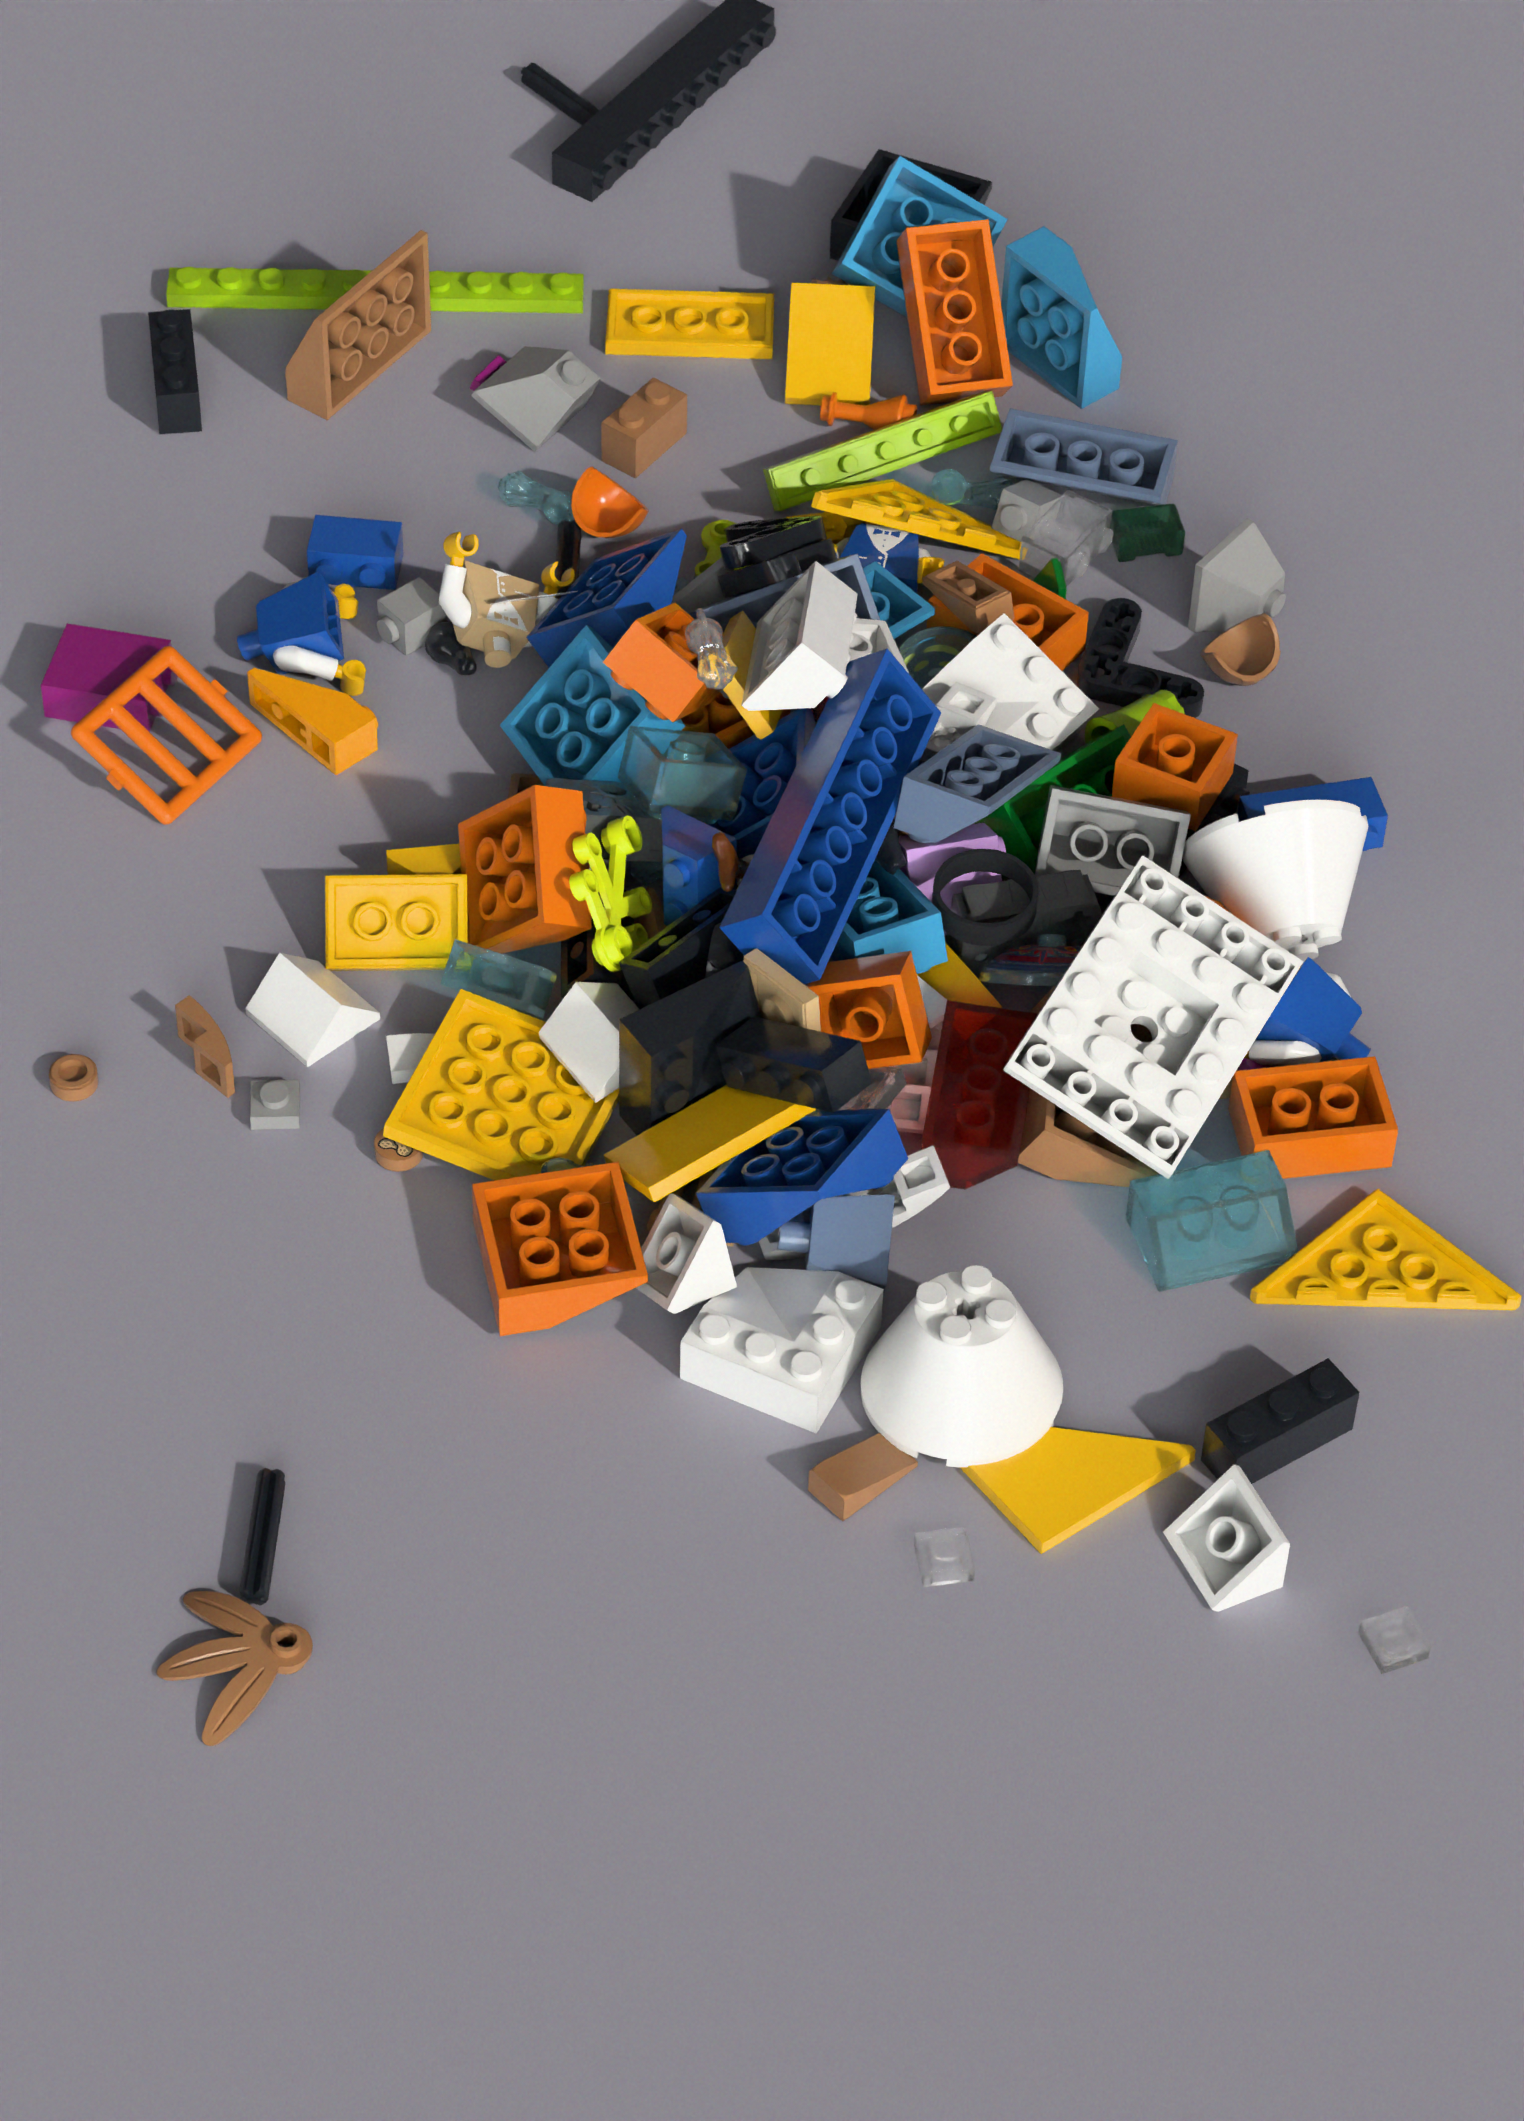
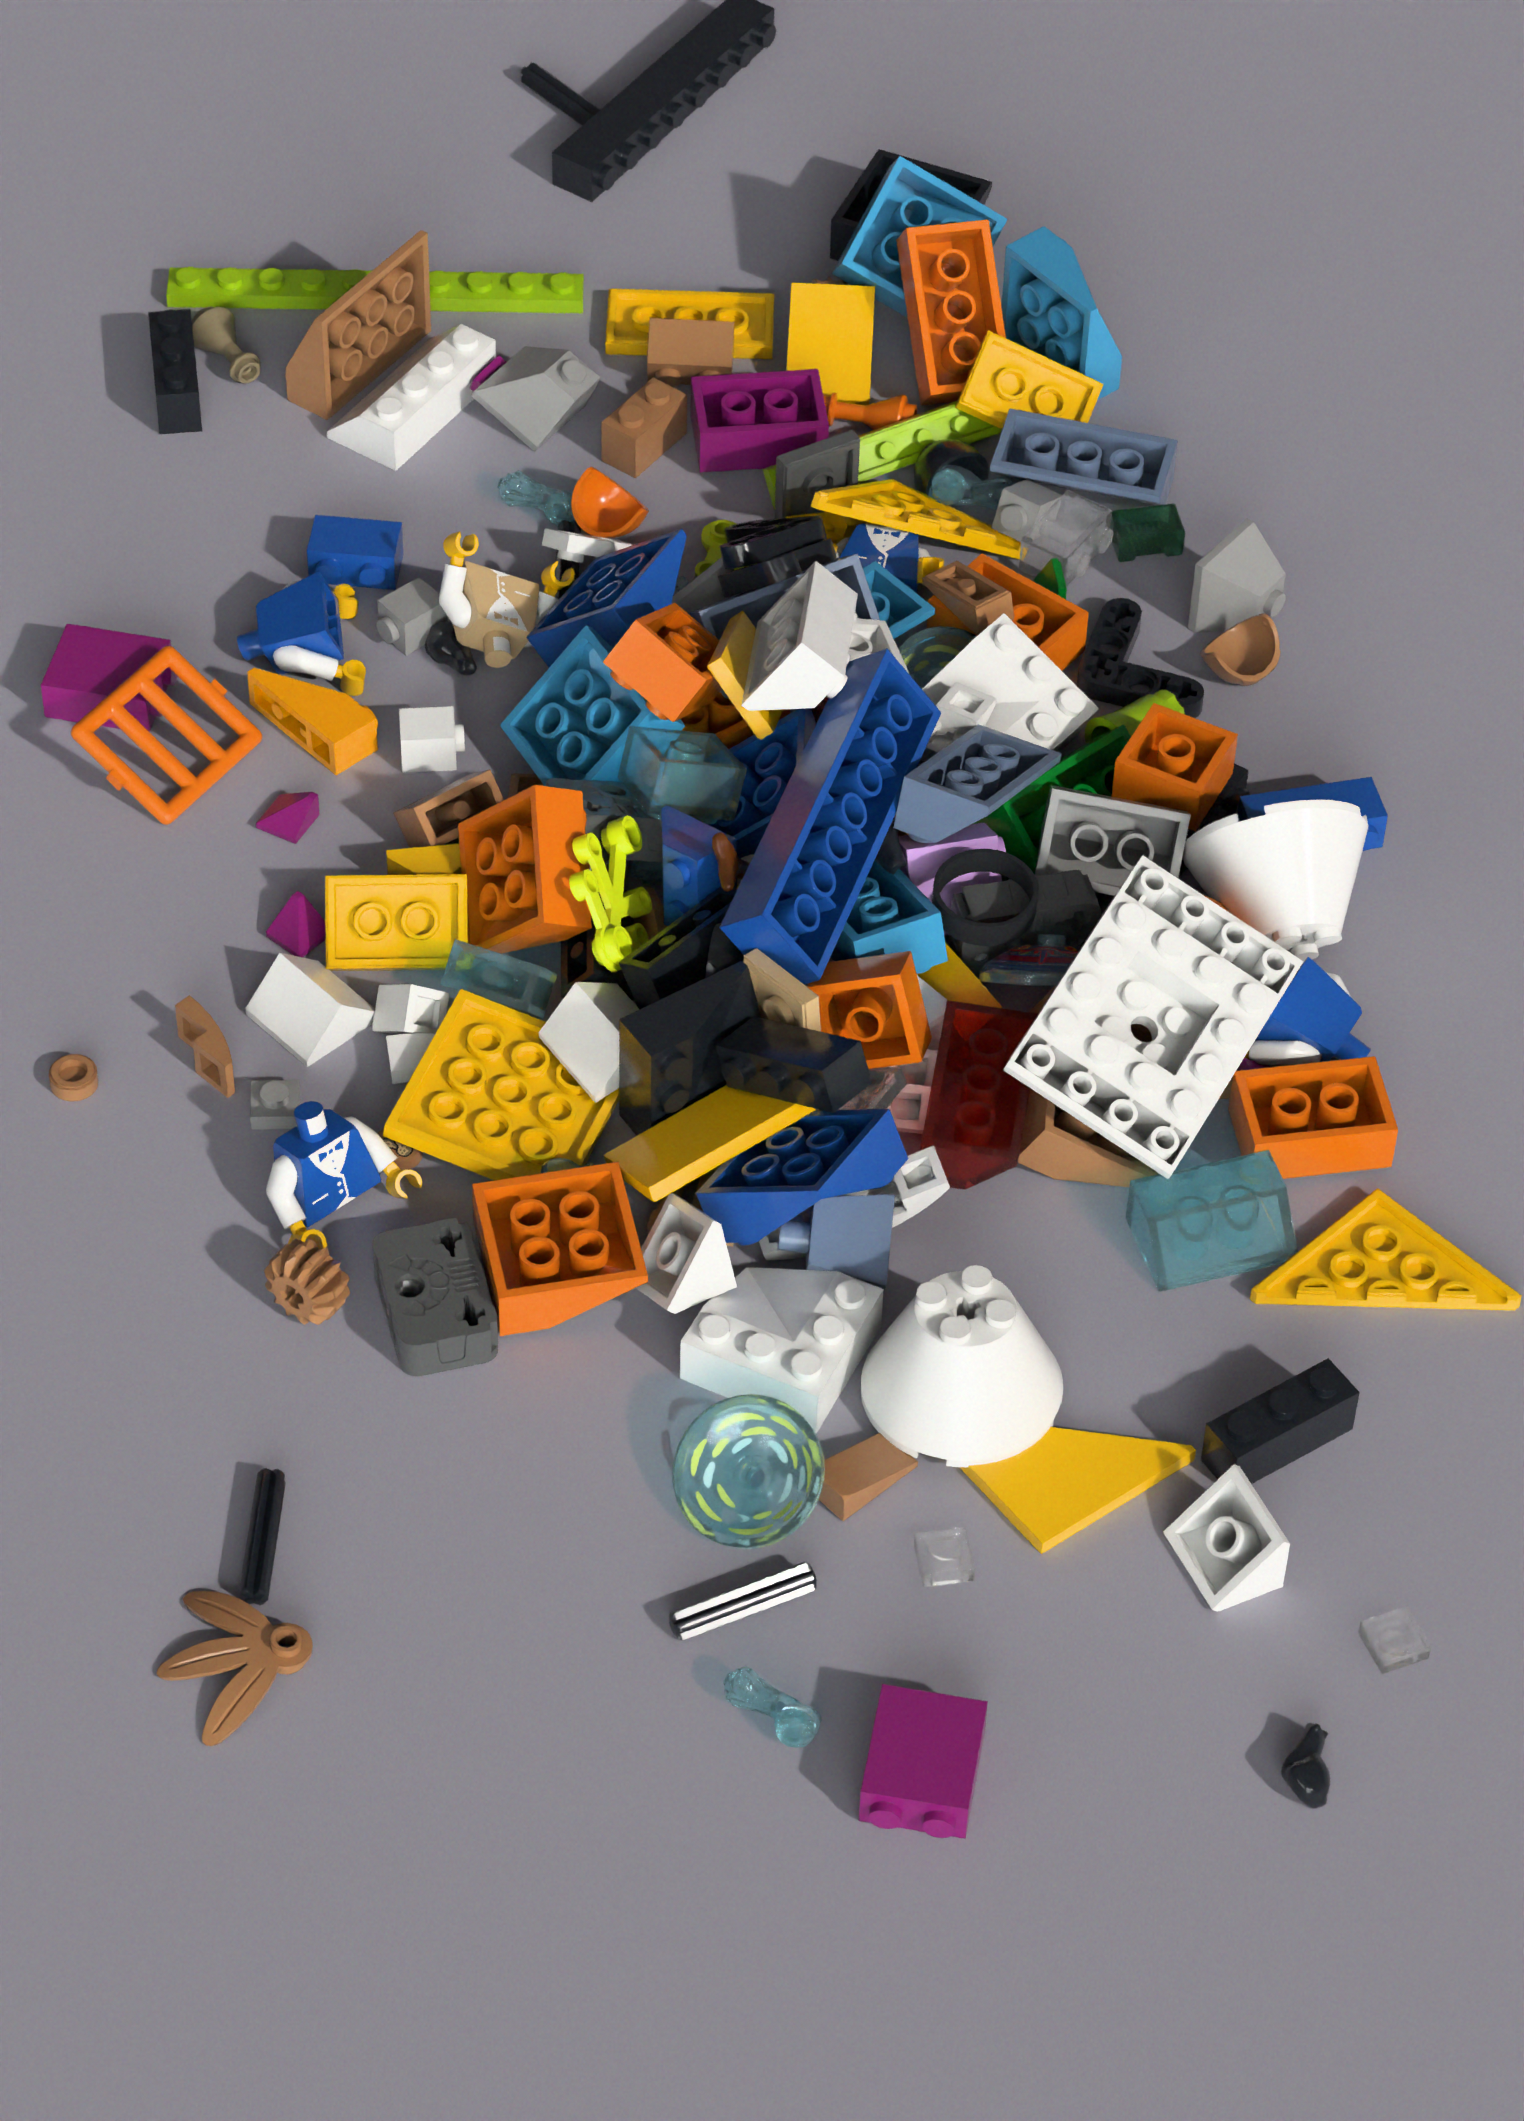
(216, 332): none -> dark tan piece
(290, 815): none -> magenta slope
(298, 926): none -> magenta slope
(307, 1281): none -> medium nougat gear
(326, 1166): none -> torso
(409, 1009): none -> white panel
(416, 398): none -> white slope
(429, 739): none -> white brick
(435, 1297): none -> dark grey axle
(436, 816): none -> medium nougat brick
(535, 597): white sticker -> none
(574, 545): none -> white plate
(689, 349): none -> medium nougat brick
(705, 639): clear piece -> none
(724, 1452): none -> clear light blue dish
(742, 1601): none -> axle
(755, 417): none -> magenta brick
(794, 1724): none -> clear light blue piece
(815, 468): none -> dark grey tile
(923, 1761): none -> magenta brick
(947, 452): none -> black helmet
(1023, 380): none -> yellow tile
(1306, 1770): none -> black animal

